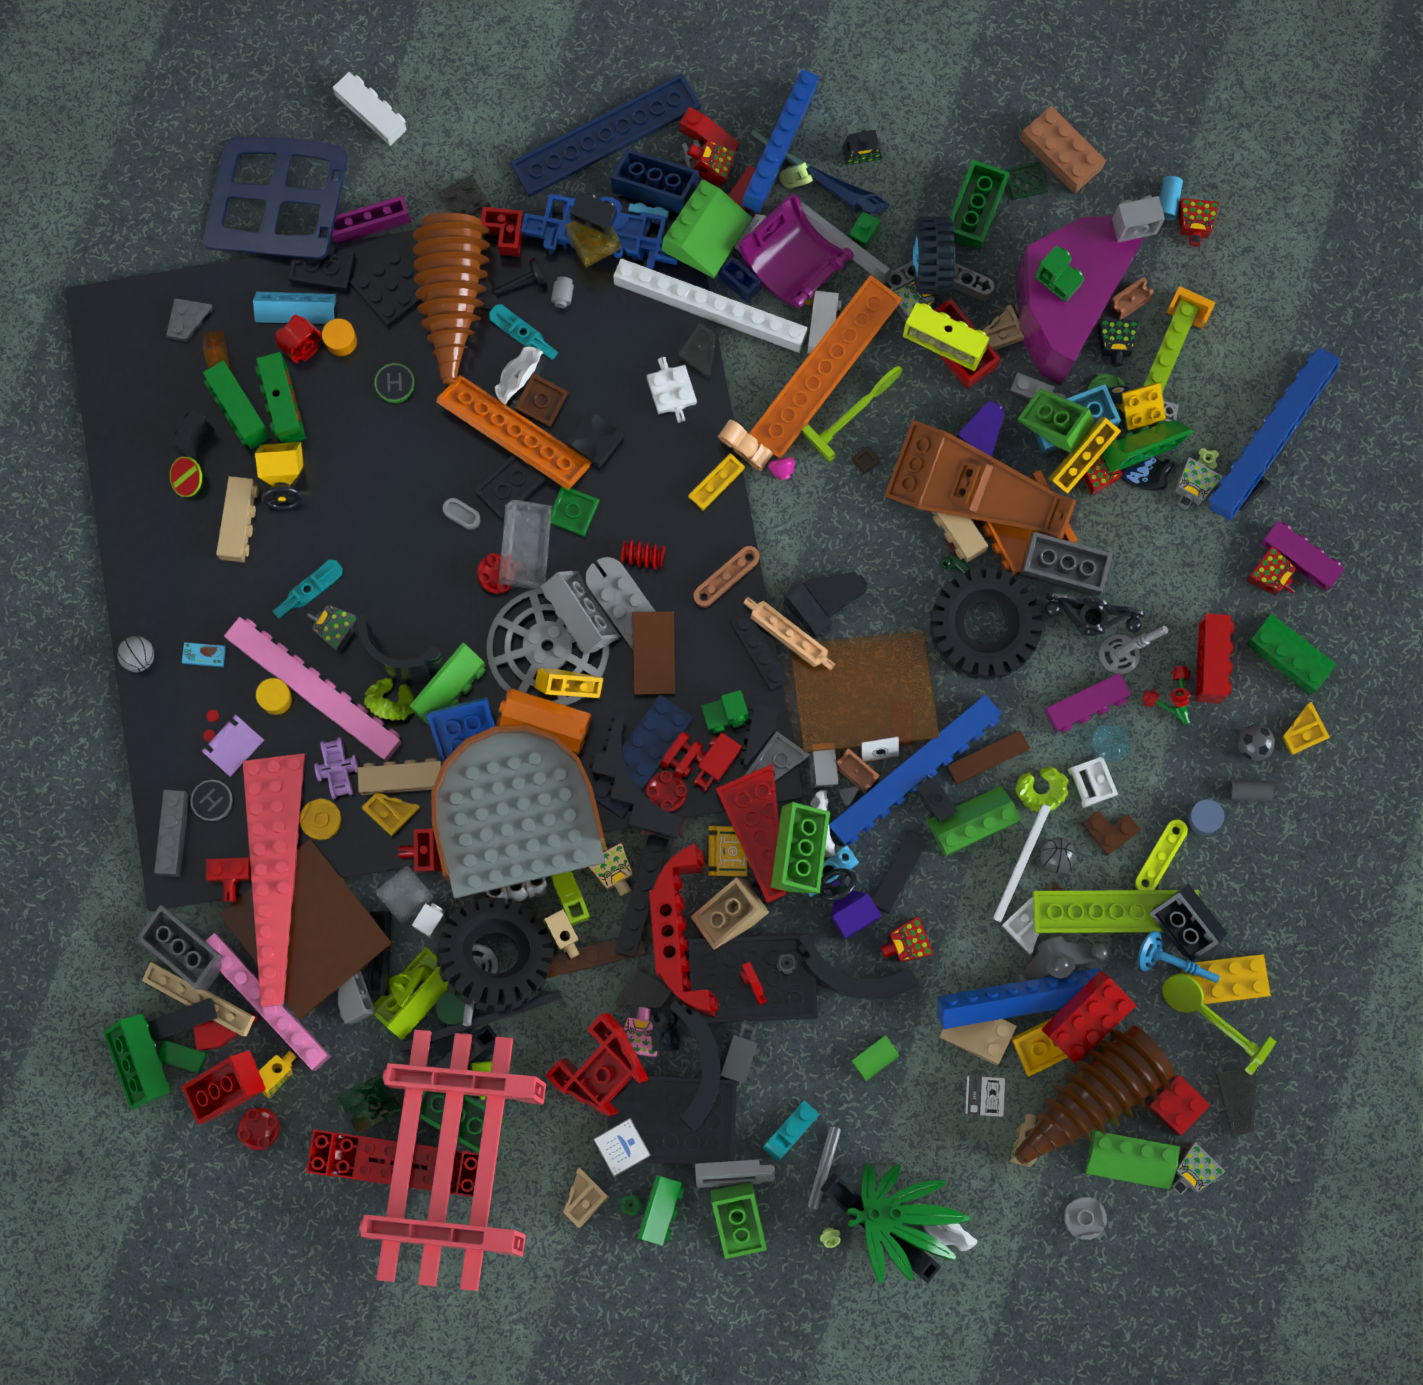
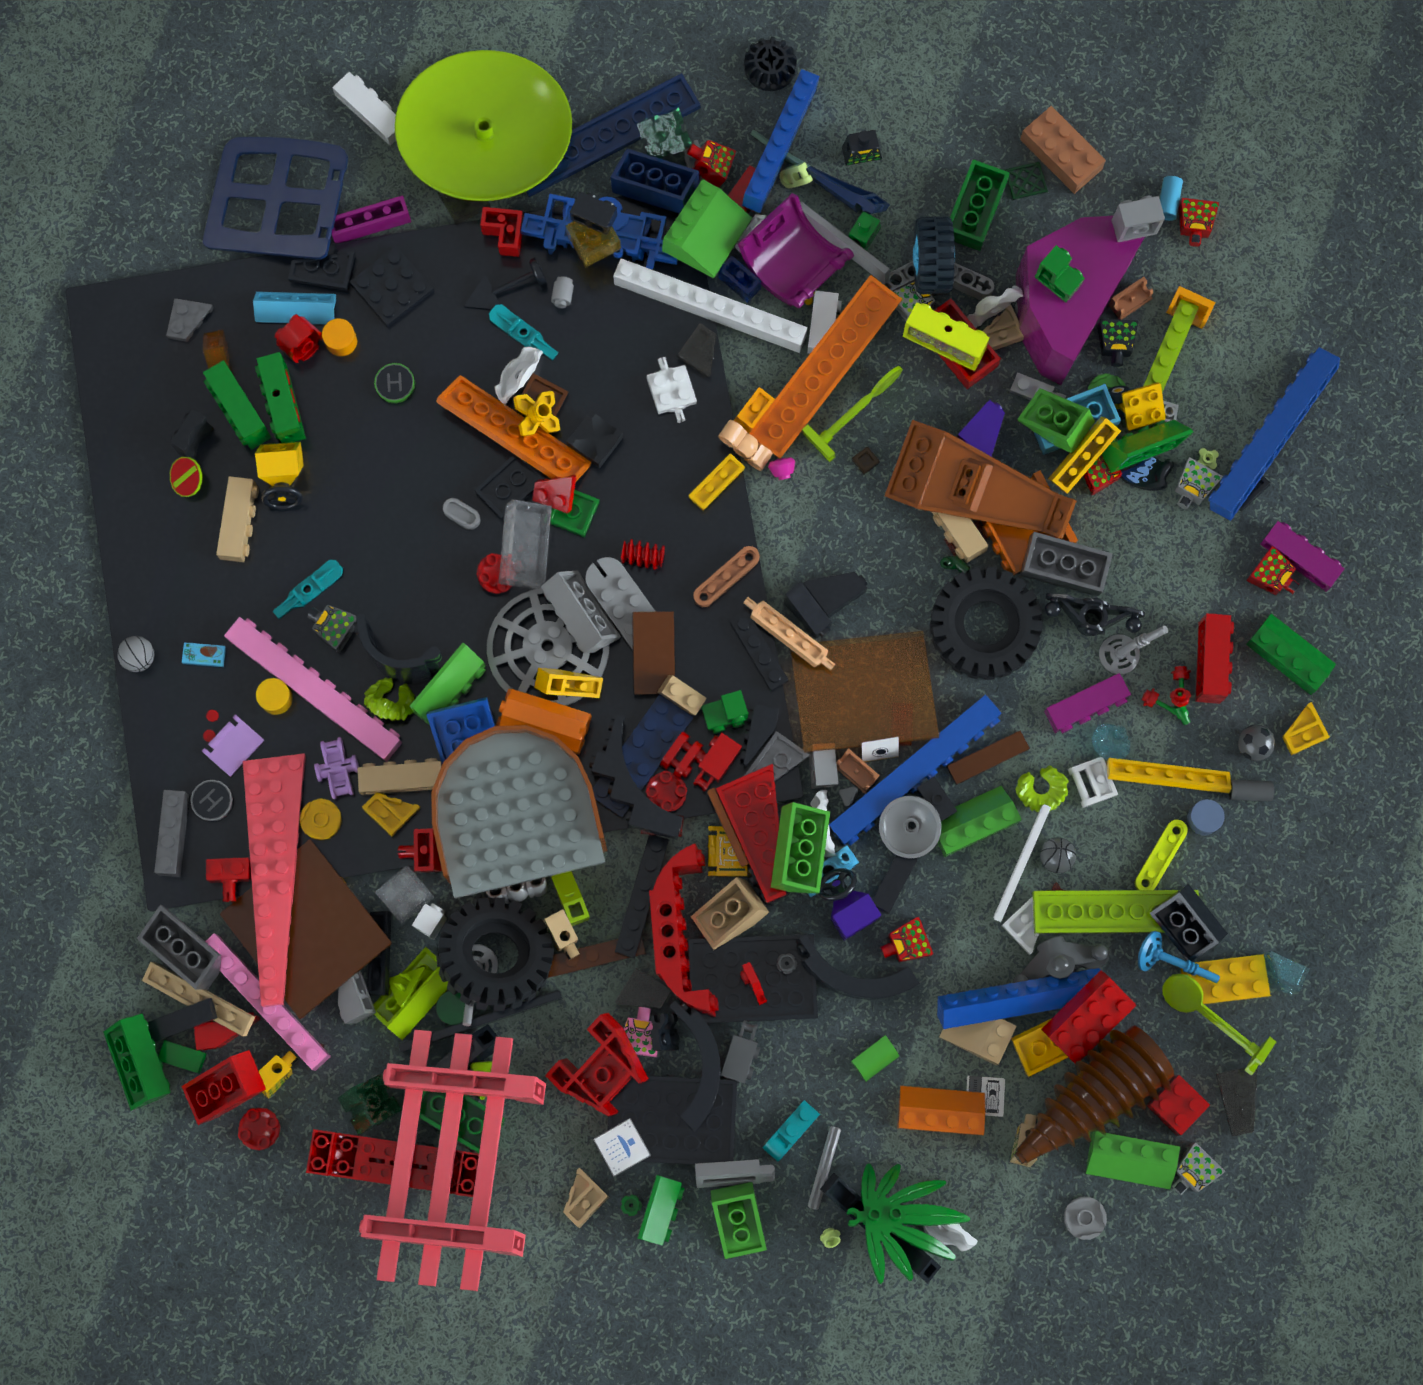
(449, 284): dark orange cone -> none
(457, 98): none -> lime dish
(537, 413): none -> yellow plant
(555, 492): none -> red wing
(614, 870): tan torso -> none
(637, 208): medium azure plate -> none
(664, 134): none -> brick
(681, 695): none -> tan brick
(702, 128): red slope -> none
(728, 827): none -> dark orange tile
(754, 409): none -> light orange panel
(766, 77): none -> black gear
(897, 833): none -> light grey dish
(941, 1110): none -> orange slope
(993, 305): none -> white piece
(1109, 836): reddish brown plate -> none
(1168, 775): none -> yellow plate
(1286, 972): none -> clear light blue slope

